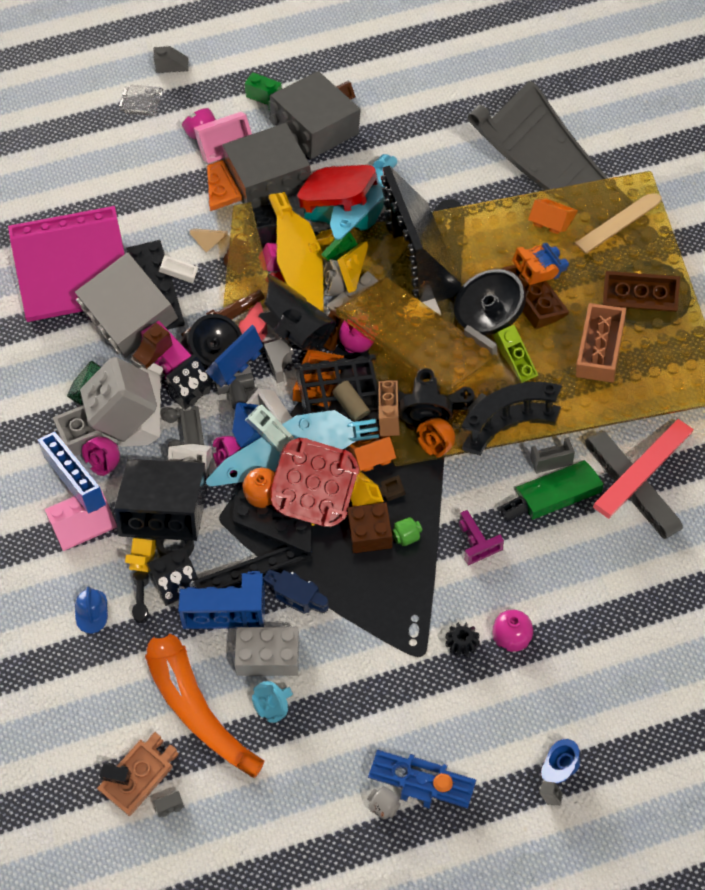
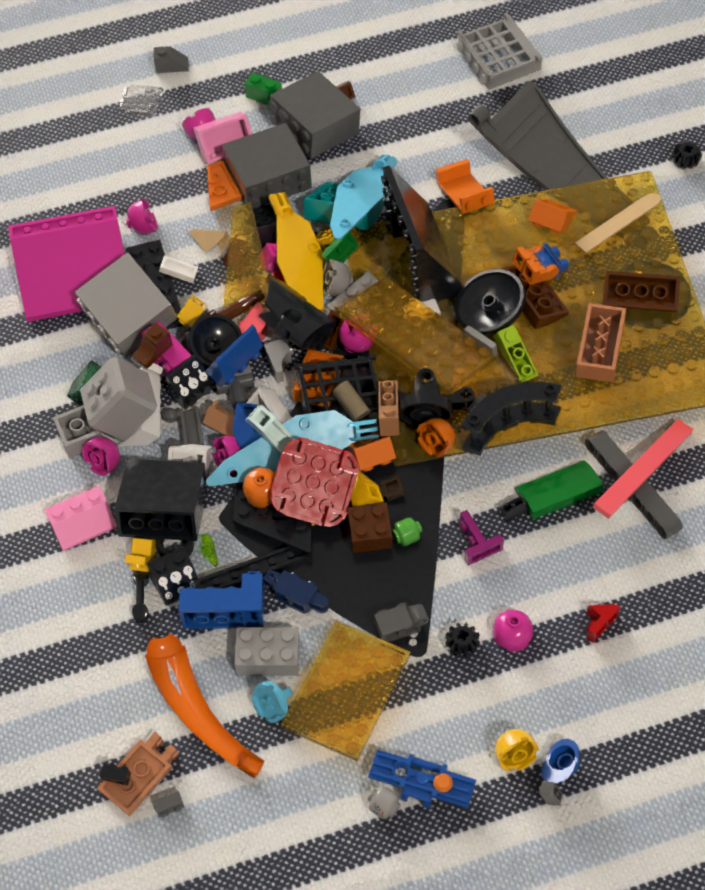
(72, 472): brick -> none
(91, 610): blue piece -> none
(141, 218): none -> dark pink cylinder
(191, 311): none -> yellow slope
(209, 549): none -> clear neon green piece
(219, 419): none -> medium nougat brick
(337, 187): red tile -> none
(346, 690): none -> clear yellow plate
(352, 264): yellow wing -> none
(400, 621): none -> dark grey hinge
(462, 187): none -> orange panel
(495, 31): none -> light grey window
(516, 750): none -> yellow cylinder
(552, 458): dark grey panel -> none
(602, 617): none -> red slope
(687, 154): none -> black gear

